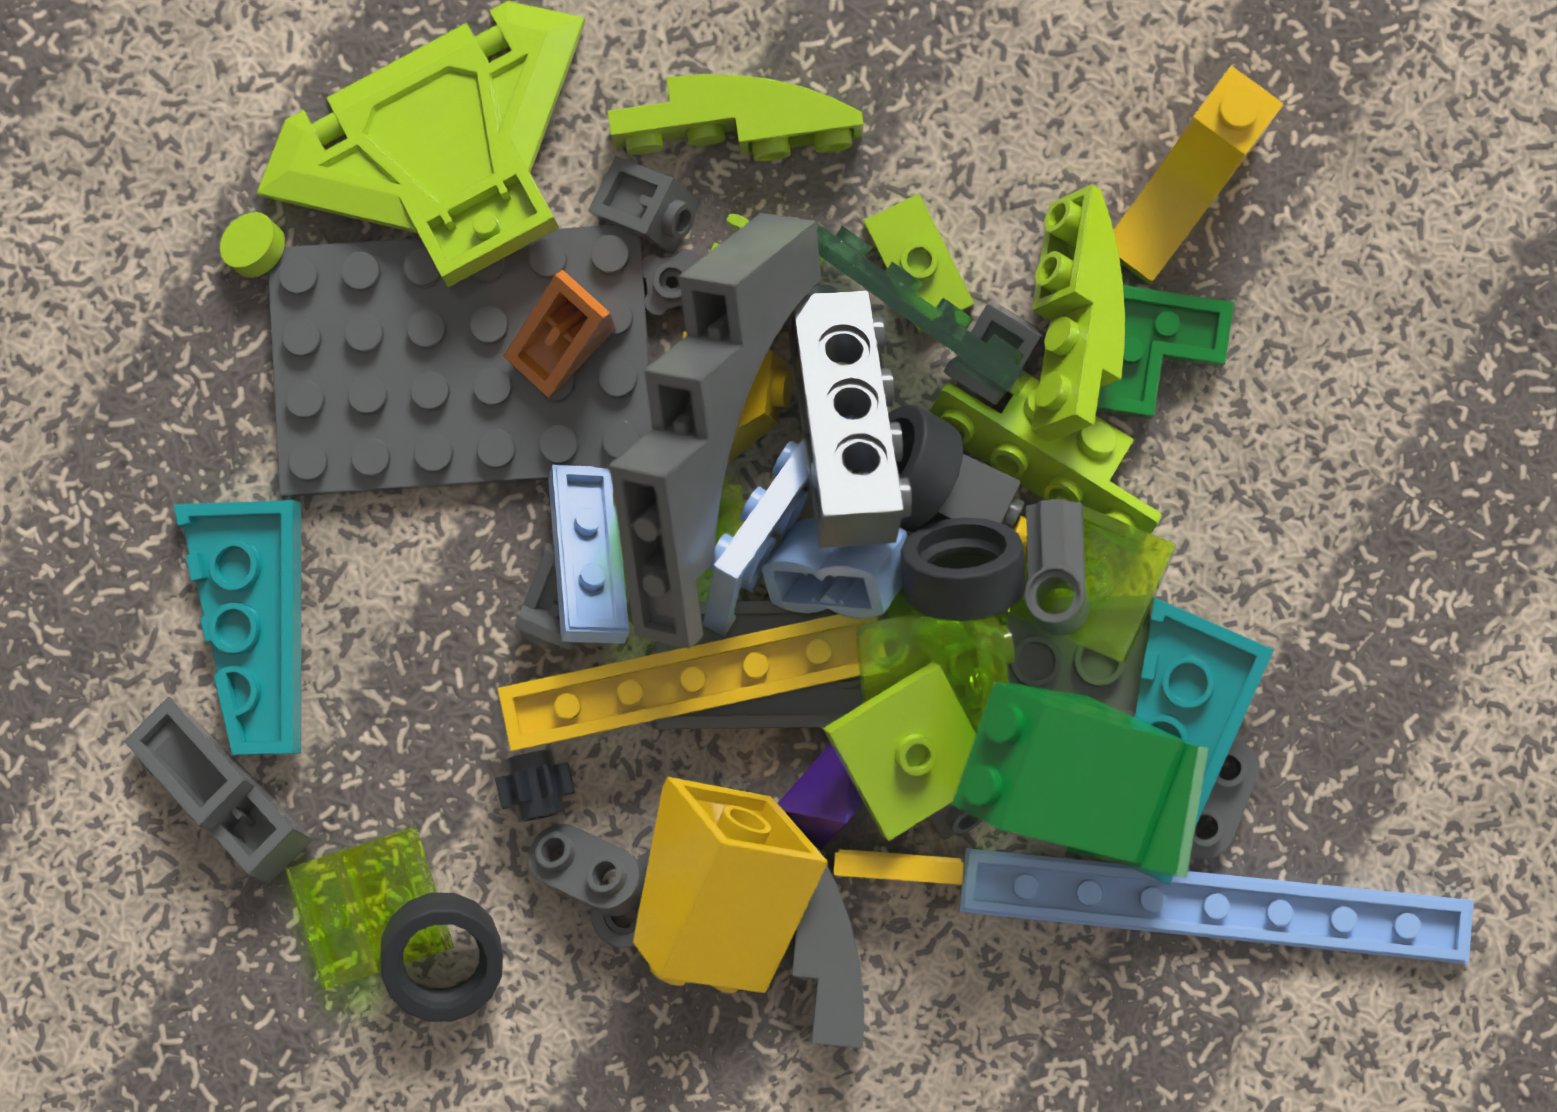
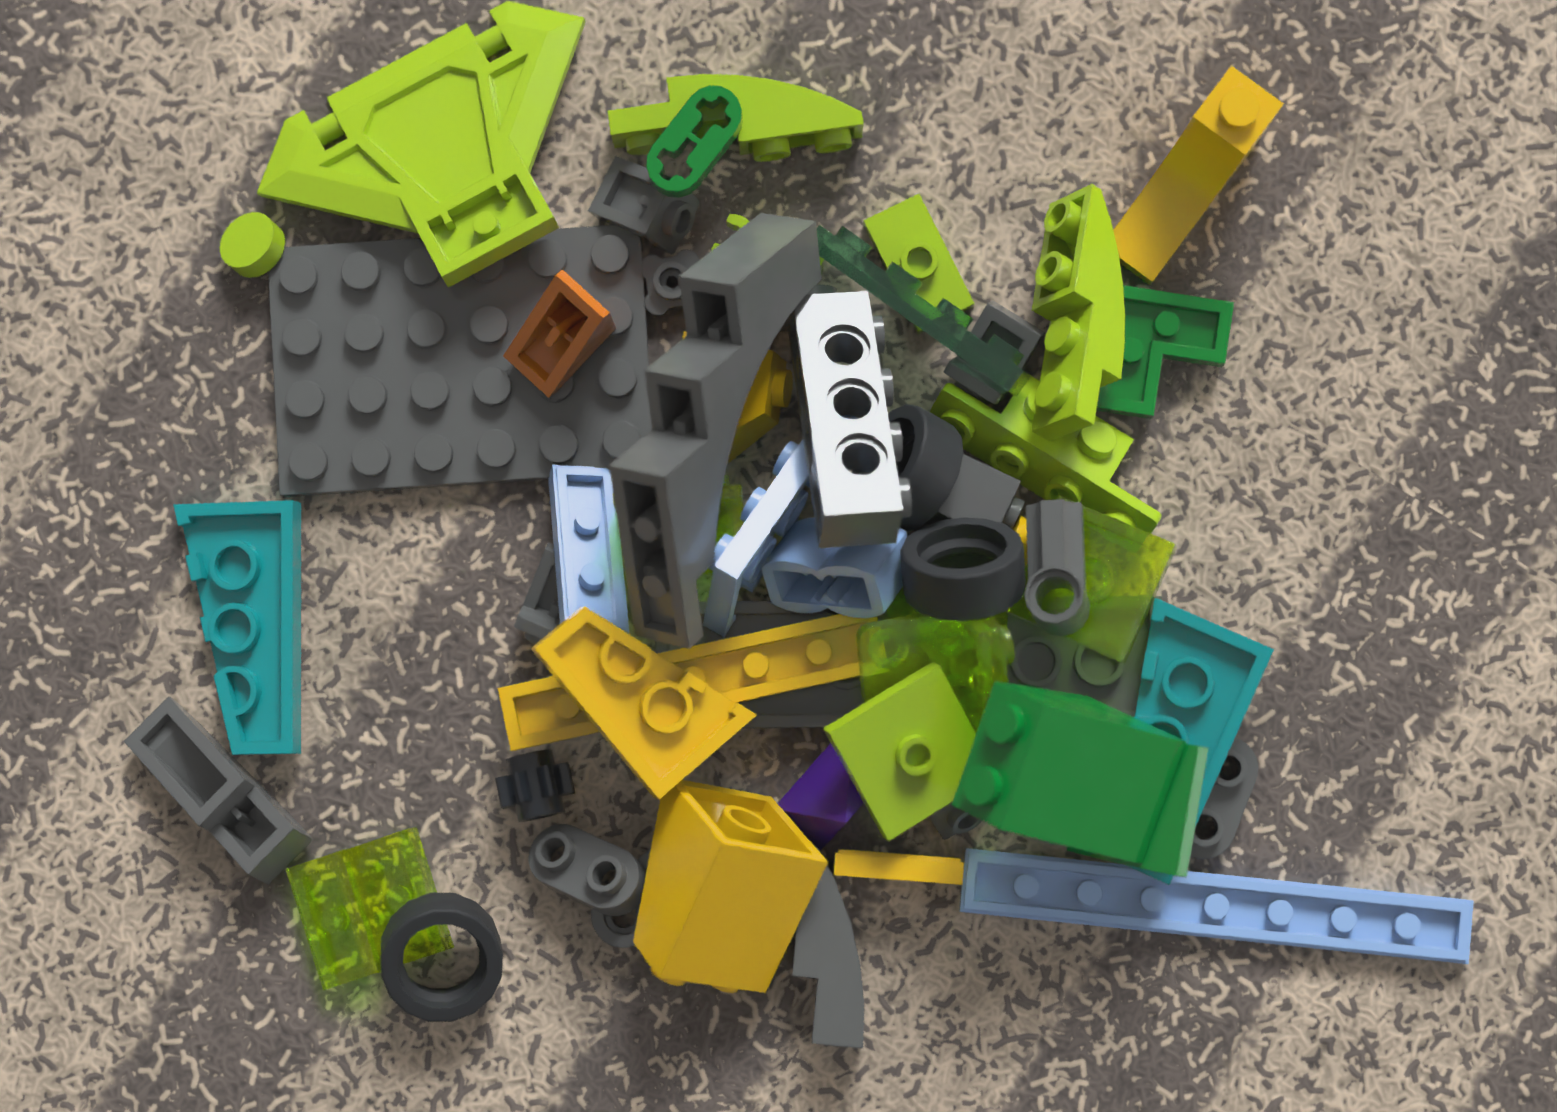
(640, 702): none -> yellow wing
(683, 131): none -> green beam

